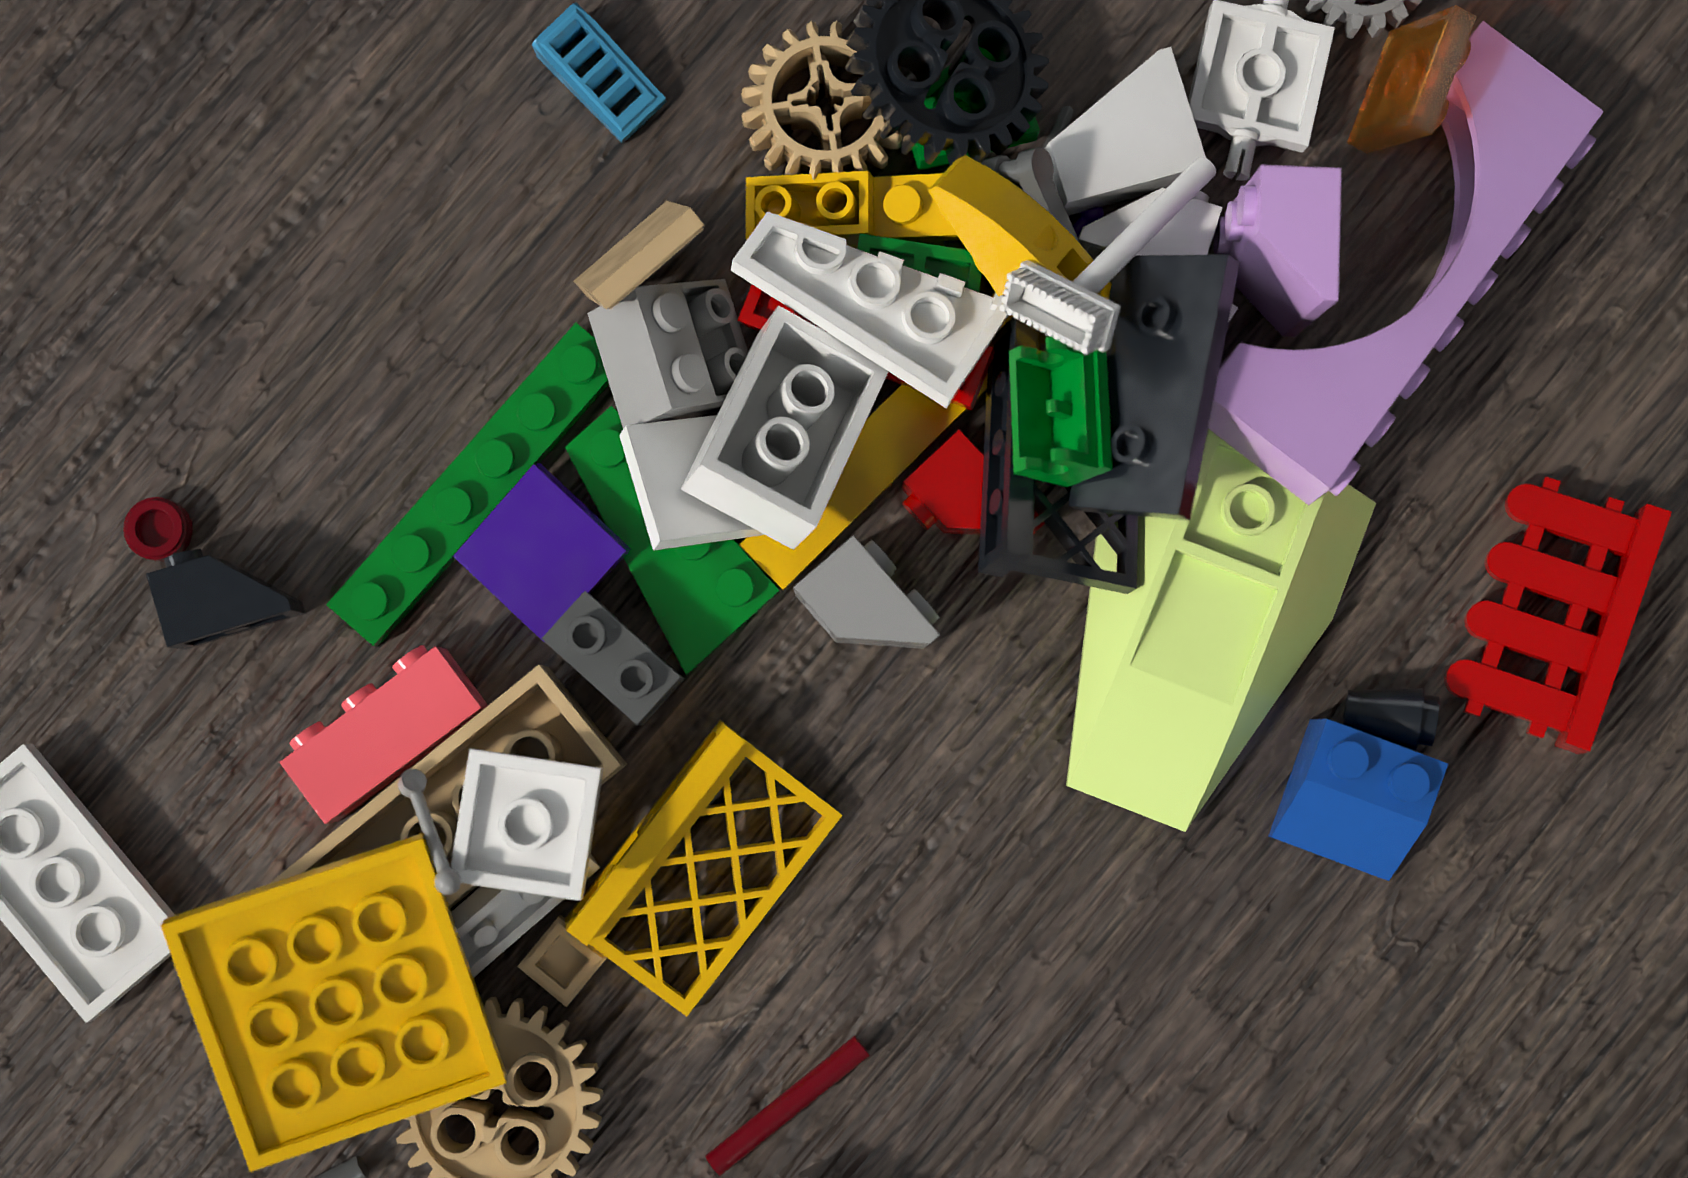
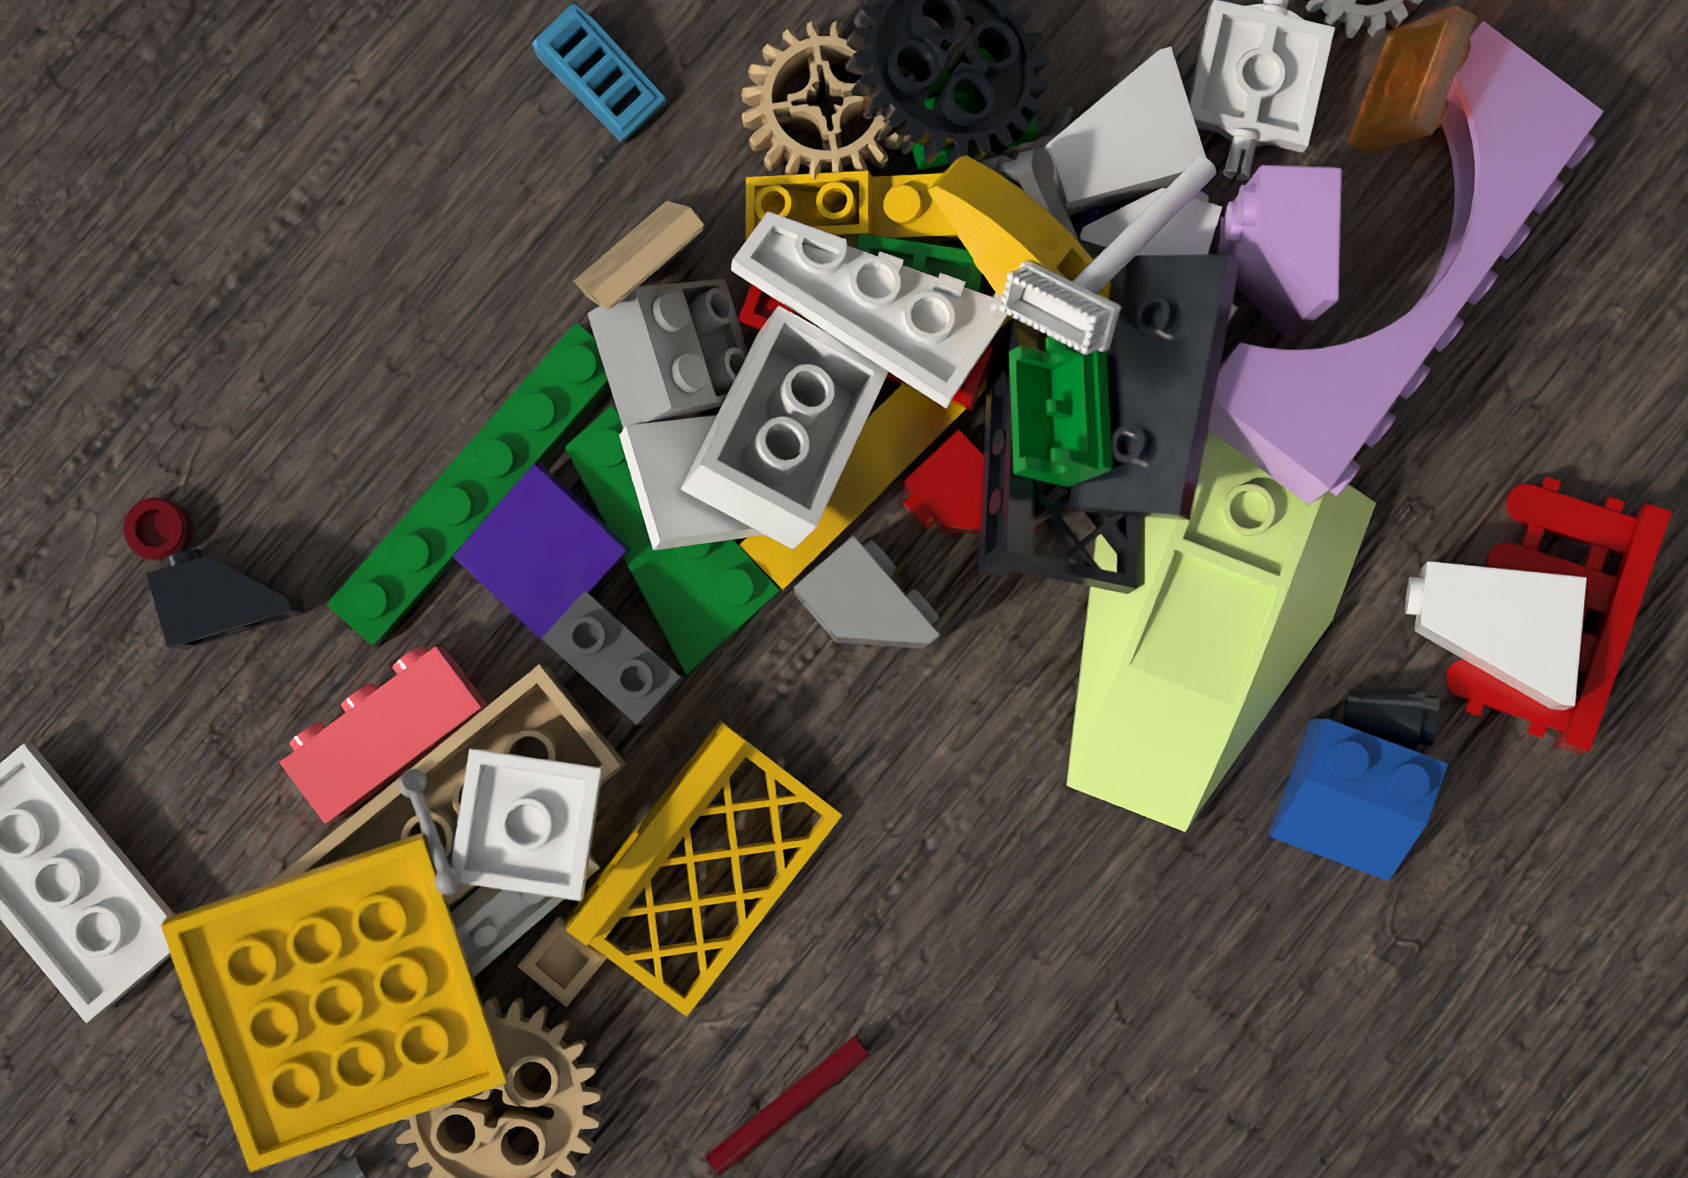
(1505, 623): none -> white slope

